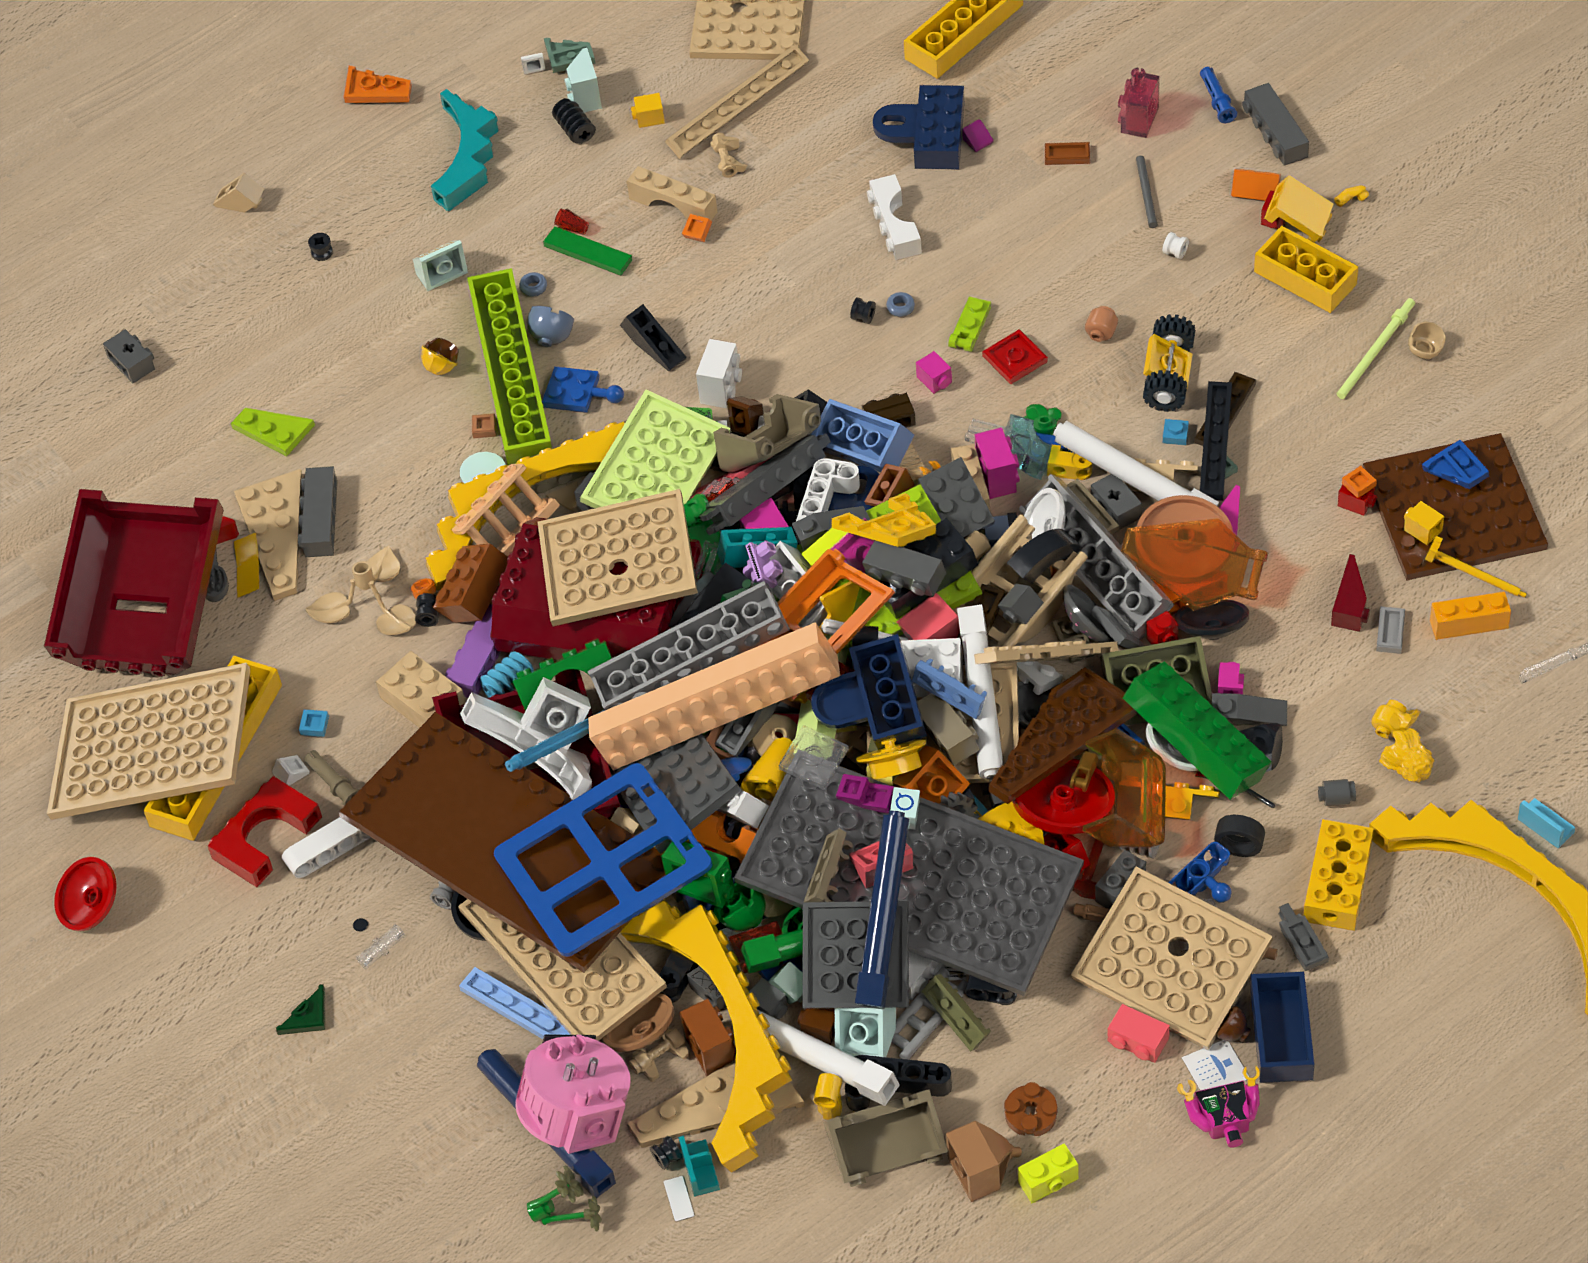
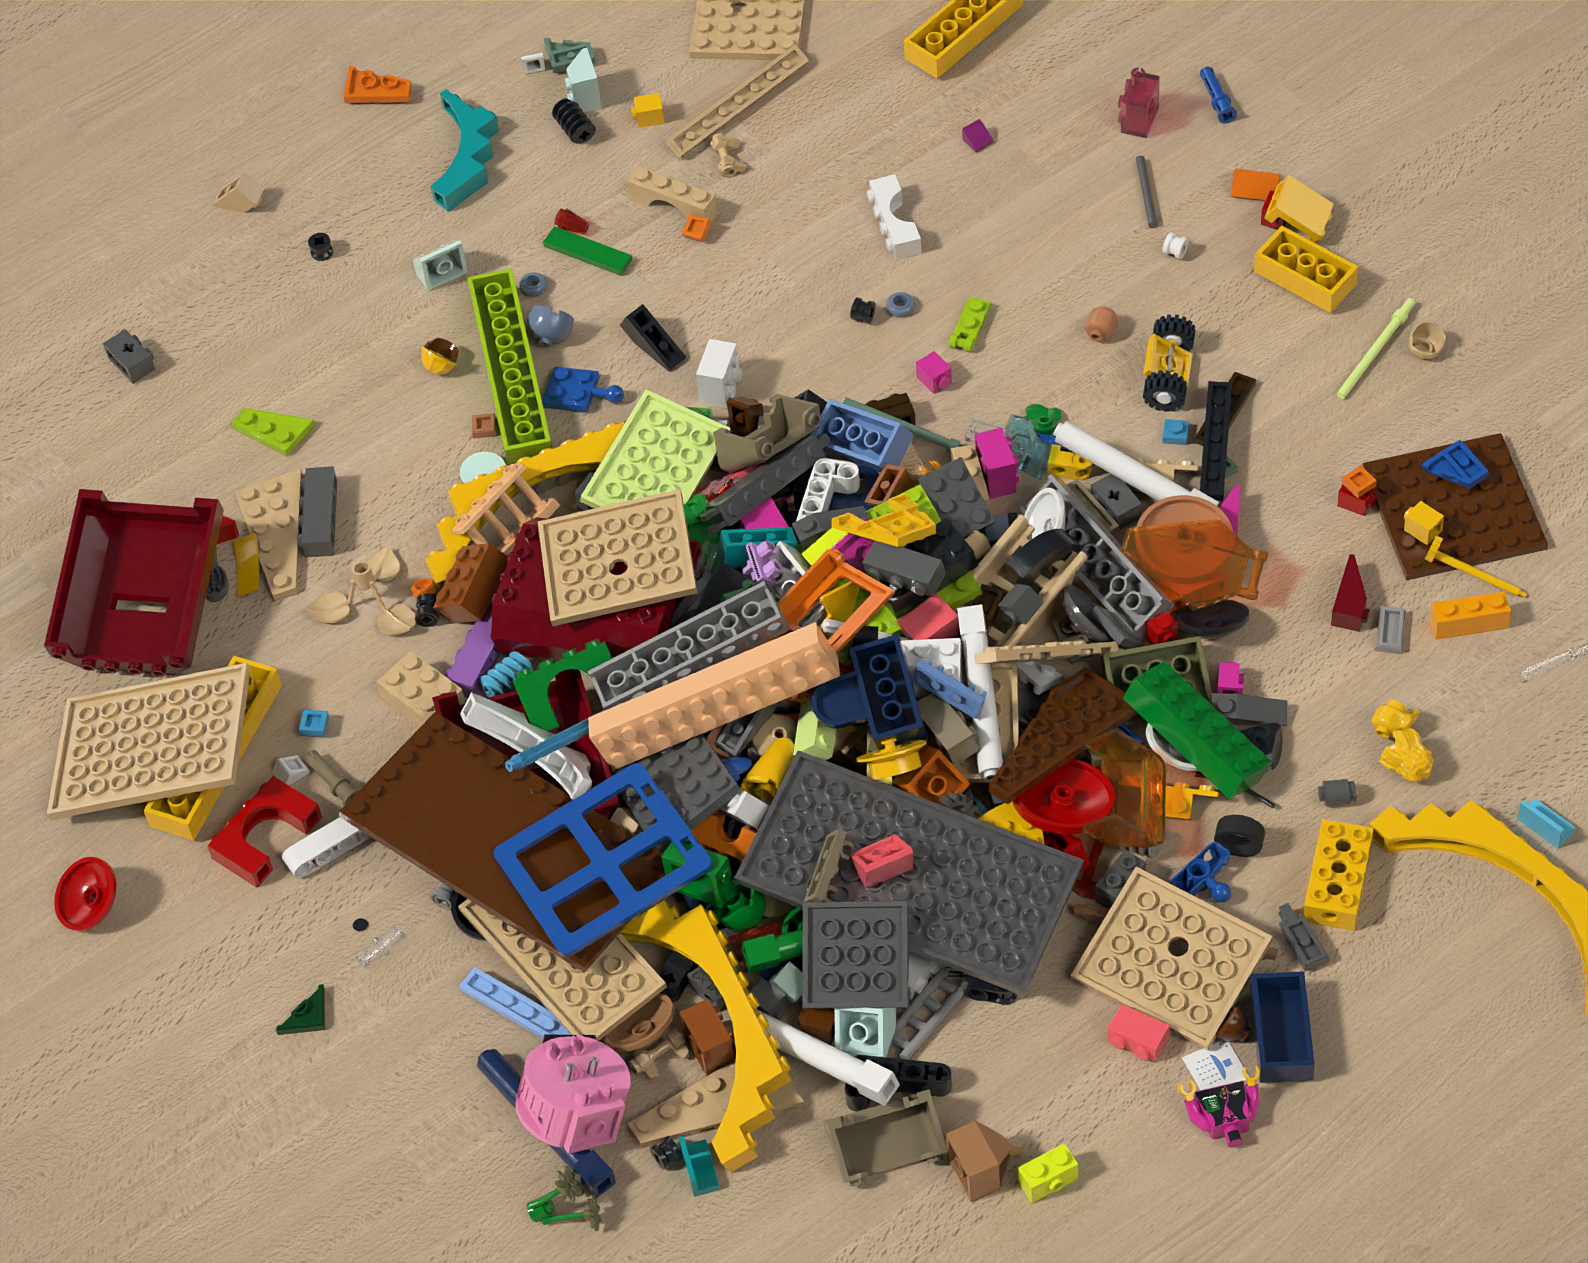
(554, 710): white brick -> none
(678, 1198): white sticker -> none
(813, 757): clear tile -> none
(828, 1095): yellow piece -> none
(867, 795): magenta slope -> none
(874, 977): dark blue brick -> none
(908, 802): light aqua brick -> none
(917, 431): none -> sand green bar
(931, 125): dark blue brick -> none
(955, 1012): olive plate -> none
(1015, 356): red plate -> none
(1027, 1096): dark orange plate -> none
(1067, 153): dark orange tile -> none
(1084, 771): pearl gold bar -> none
(1276, 124): dark grey brick -> none
(1346, 195): yellow arm -> none

